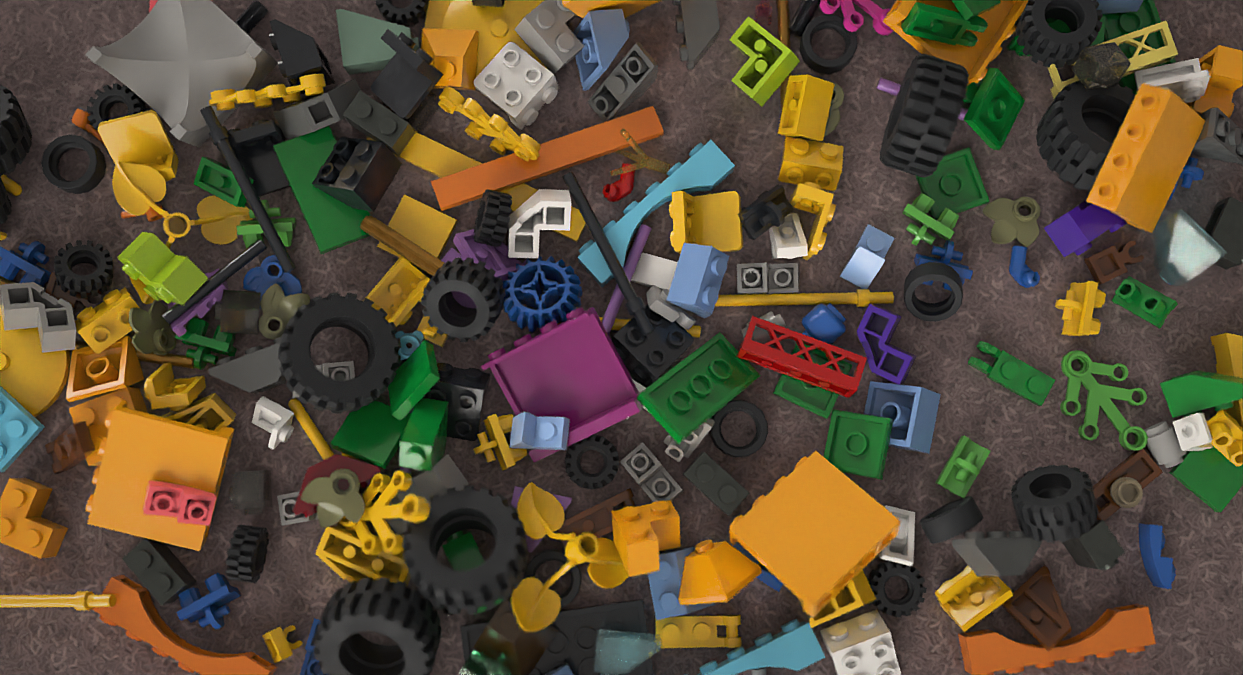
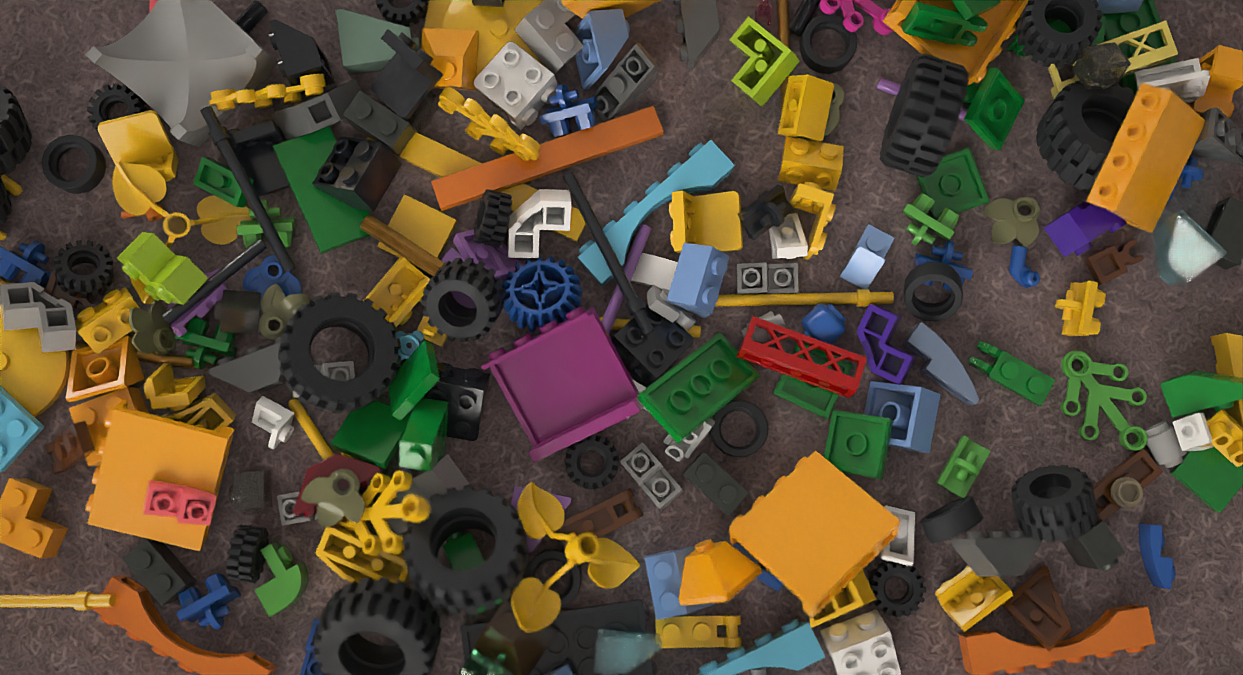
(81, 120): orange hand -> none
(278, 644): yellow tile -> none
(288, 583): none -> bright green brick
(496, 428): yellow hips -> none
(539, 432): light blue slope -> none
(557, 116): none -> blue hips
(620, 188): red arm -> none
(644, 160): clear yellow plant -> none
(644, 532): light orange brick -> none
(941, 363): none -> sand blue slope
(1143, 301): green hips -> none

